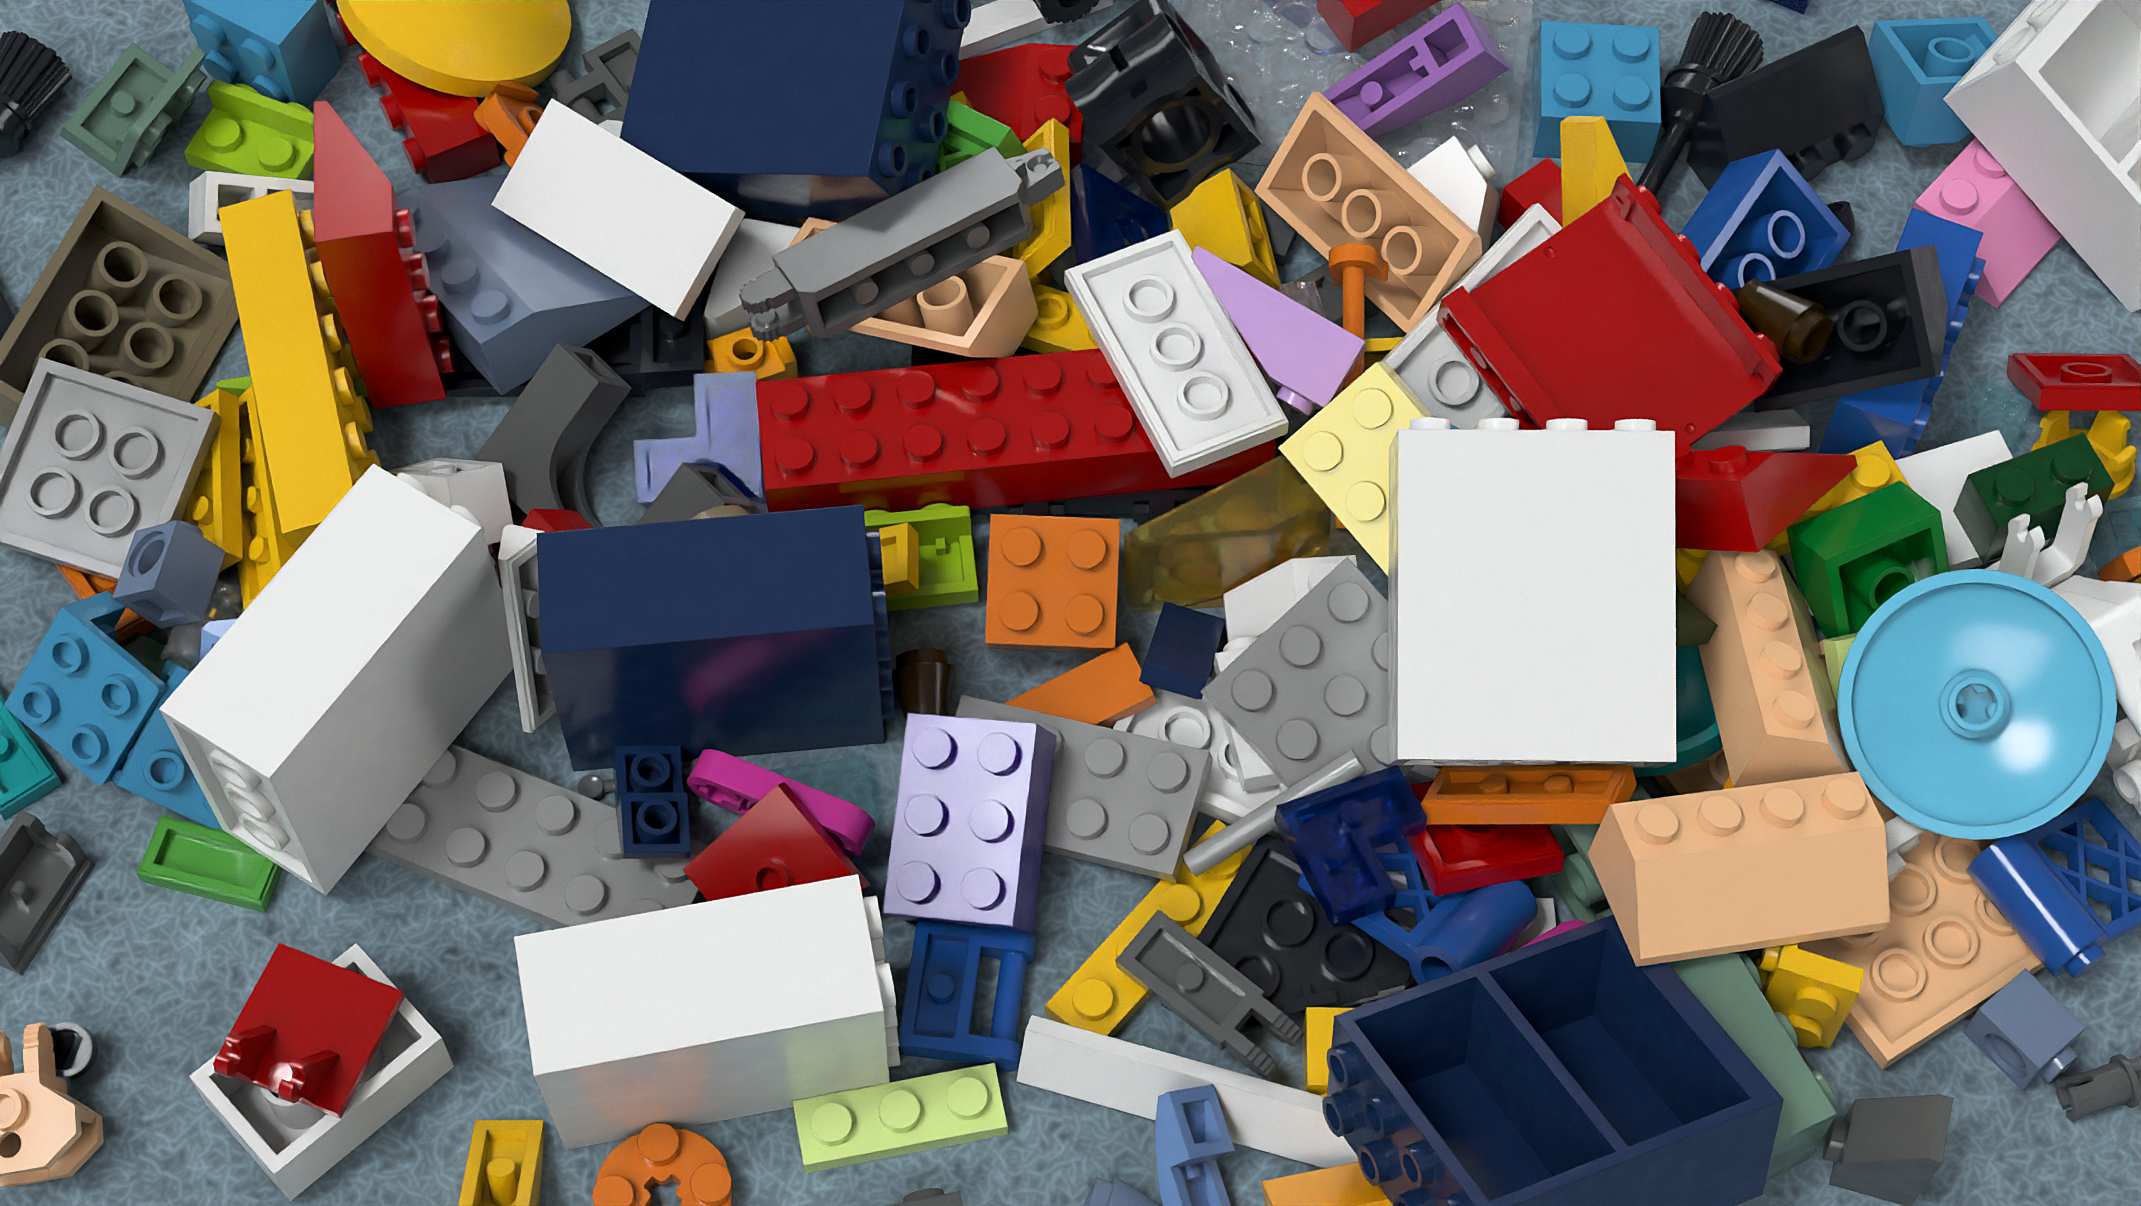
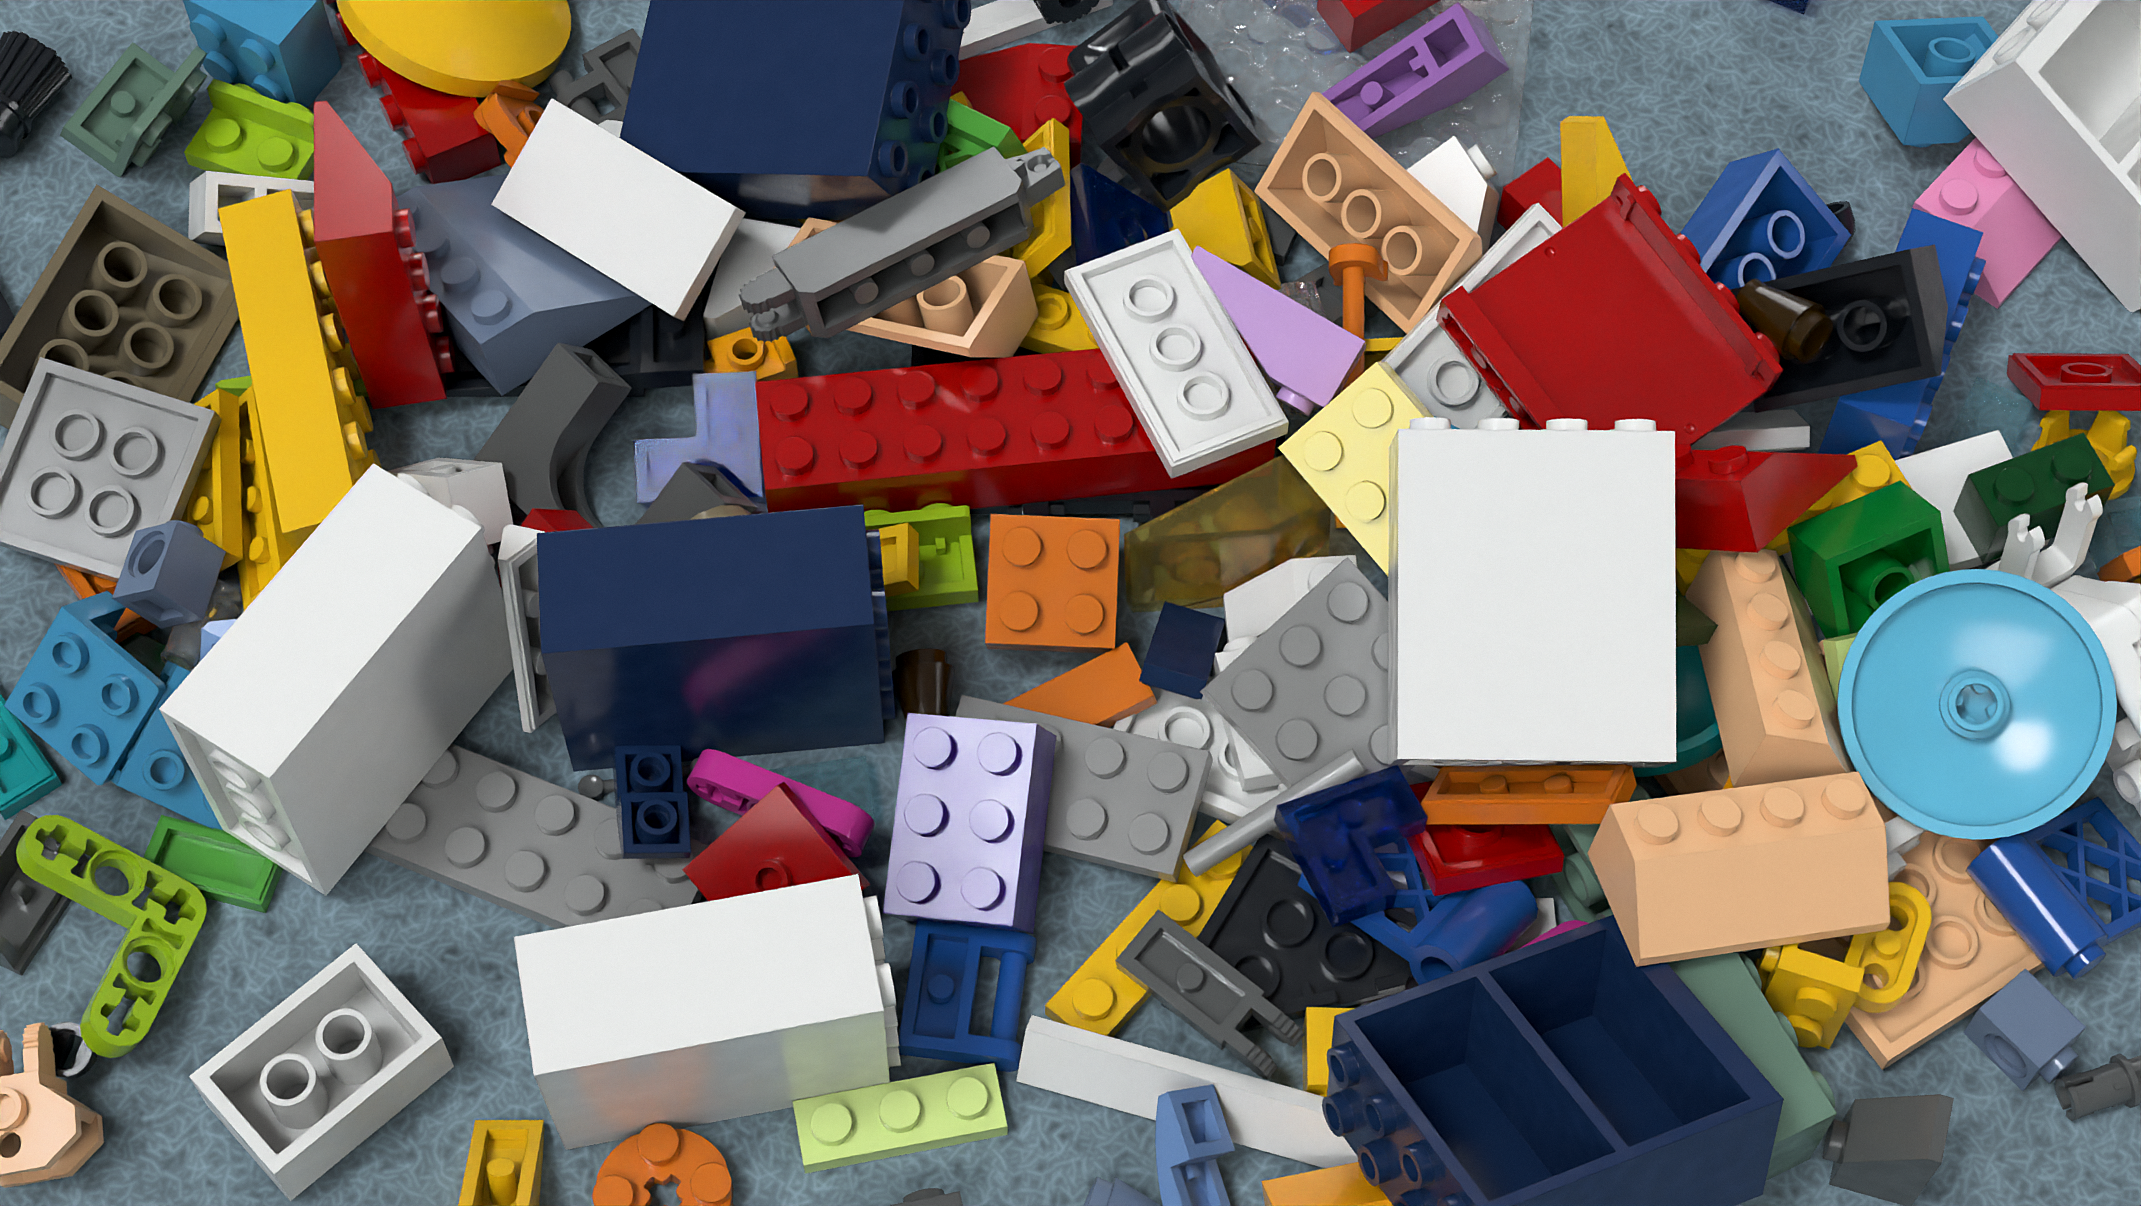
(145, 926): none -> lime beam
(309, 1030): red plate -> none
(1597, 73): dark azure brick -> none
(1713, 55): black piece -> none
(1808, 104): black slope -> none
(1891, 953): none -> yellow plate

